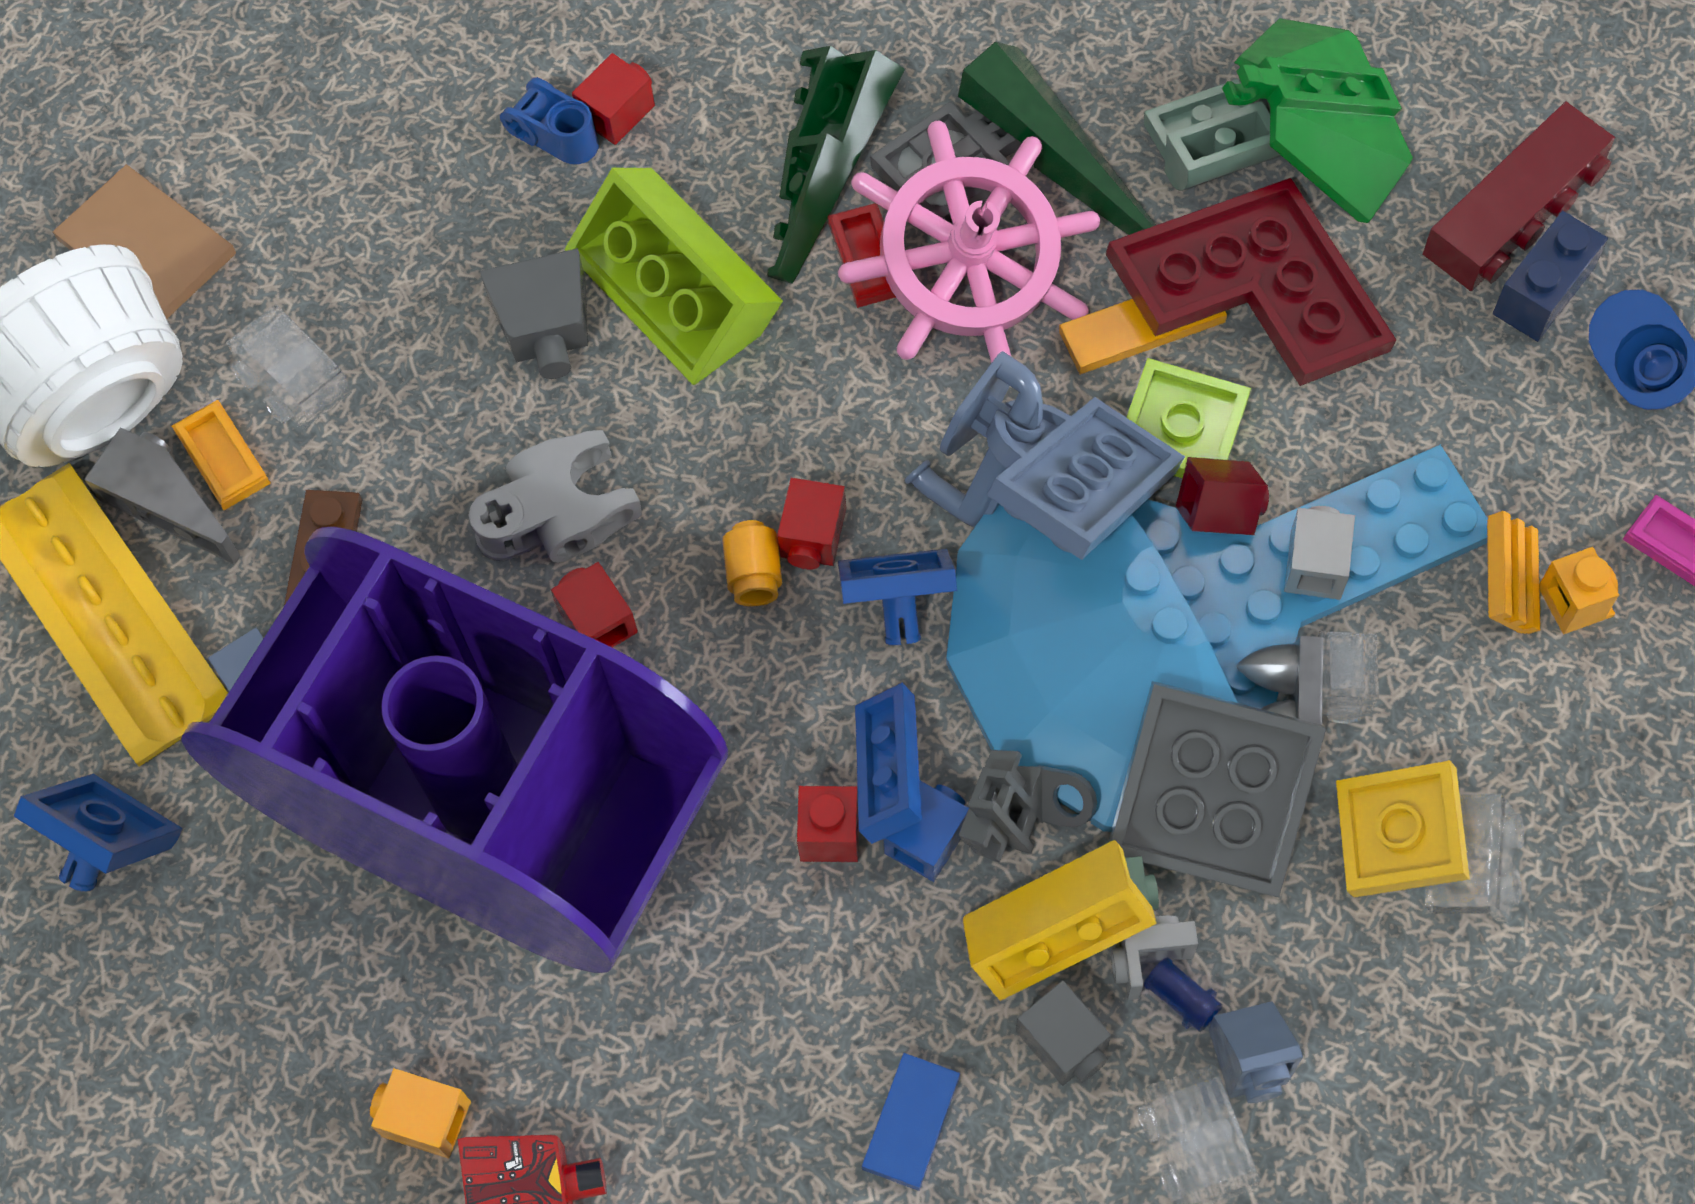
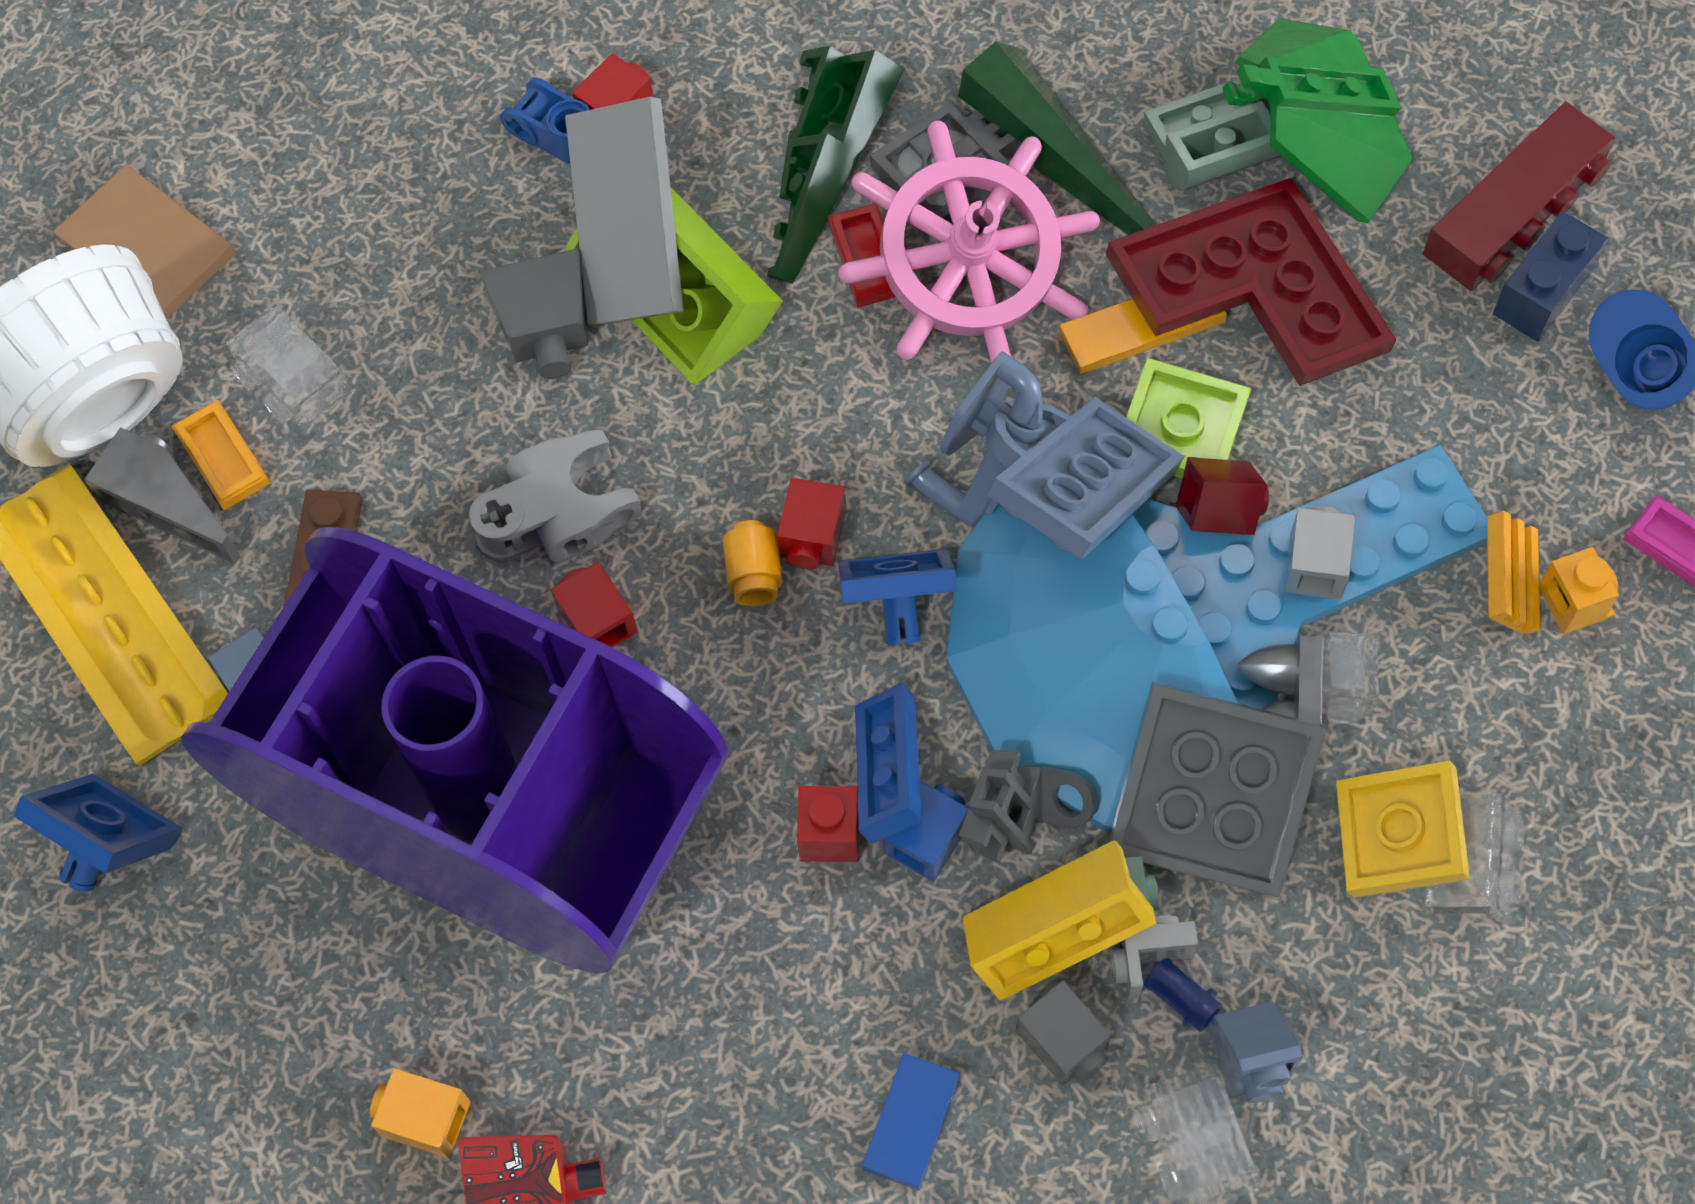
(624, 212): none -> light grey tile

